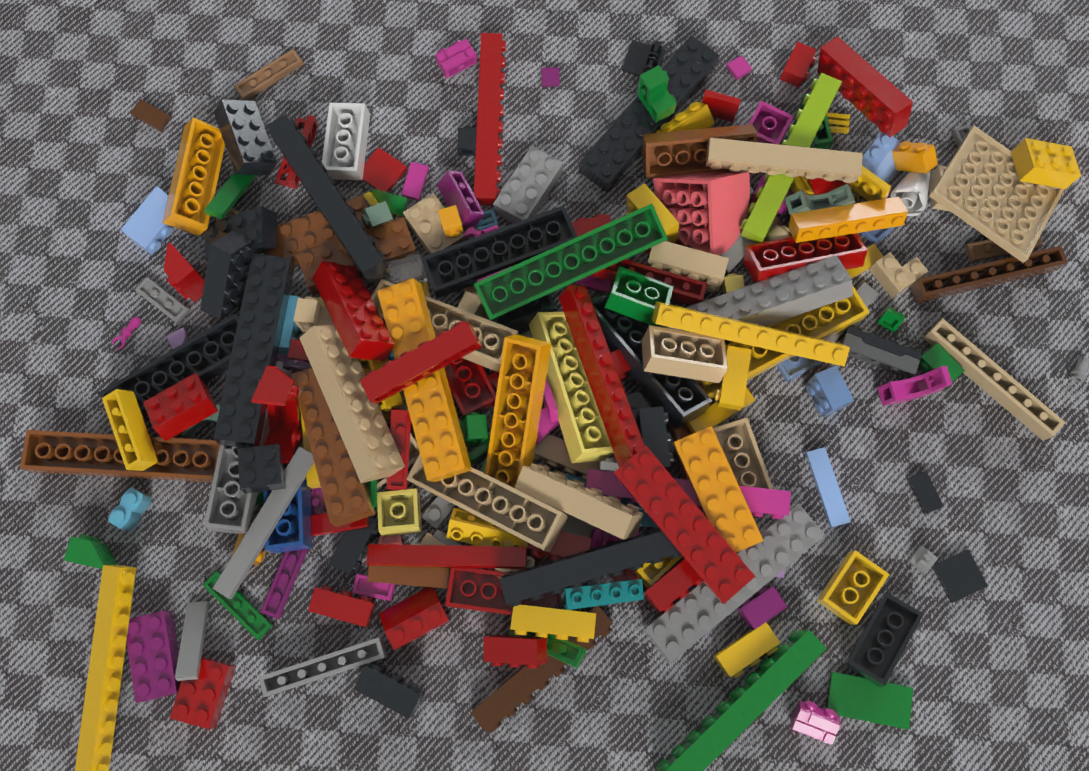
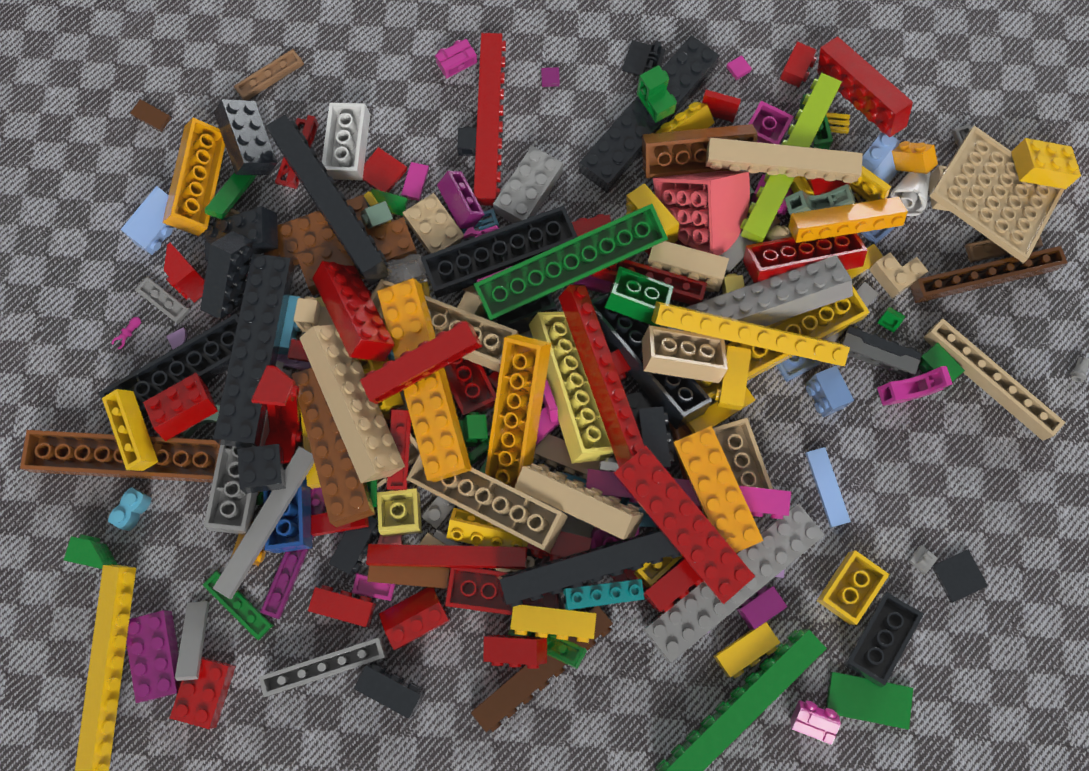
(450, 221): light orange brick -> none
(925, 492): black tile -> none

